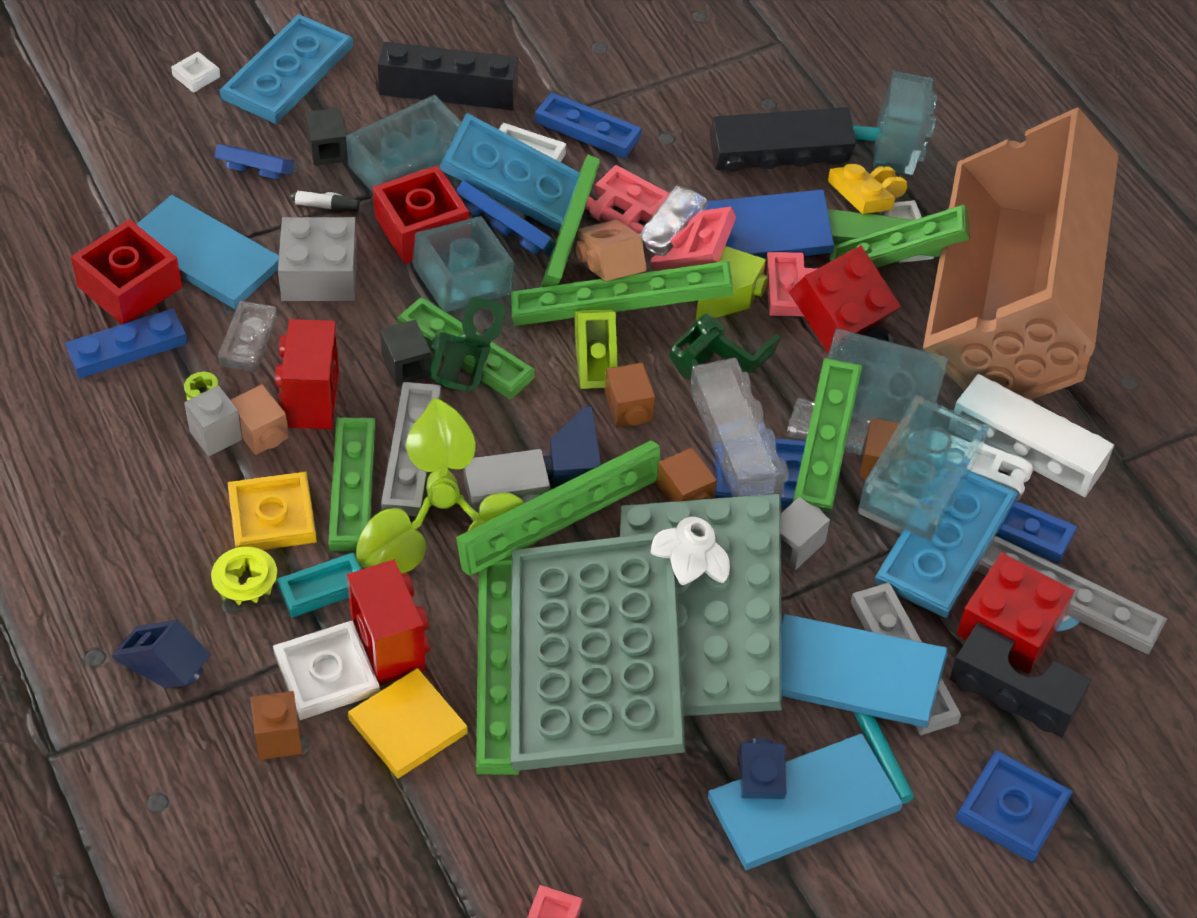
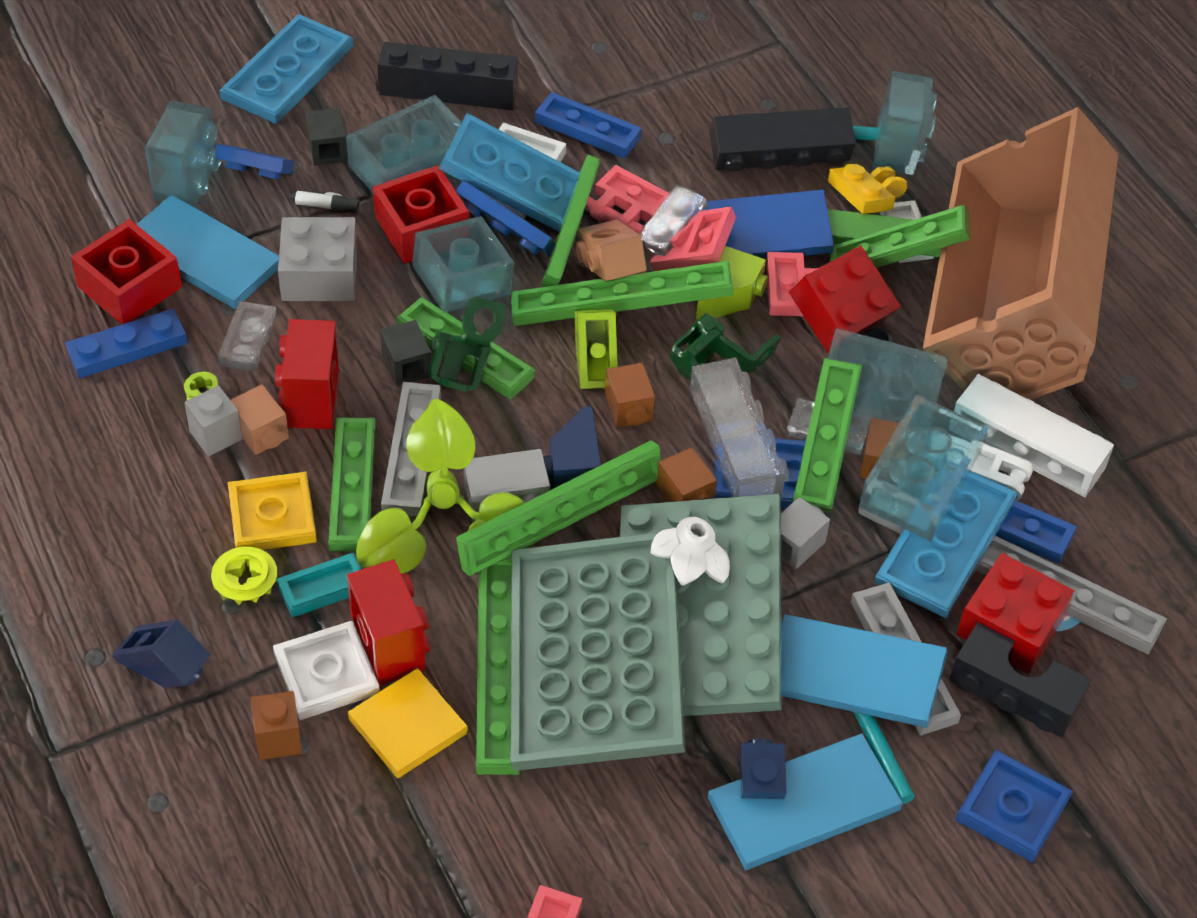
(182, 152): none -> clear light blue brick
(195, 72): white tile -> none

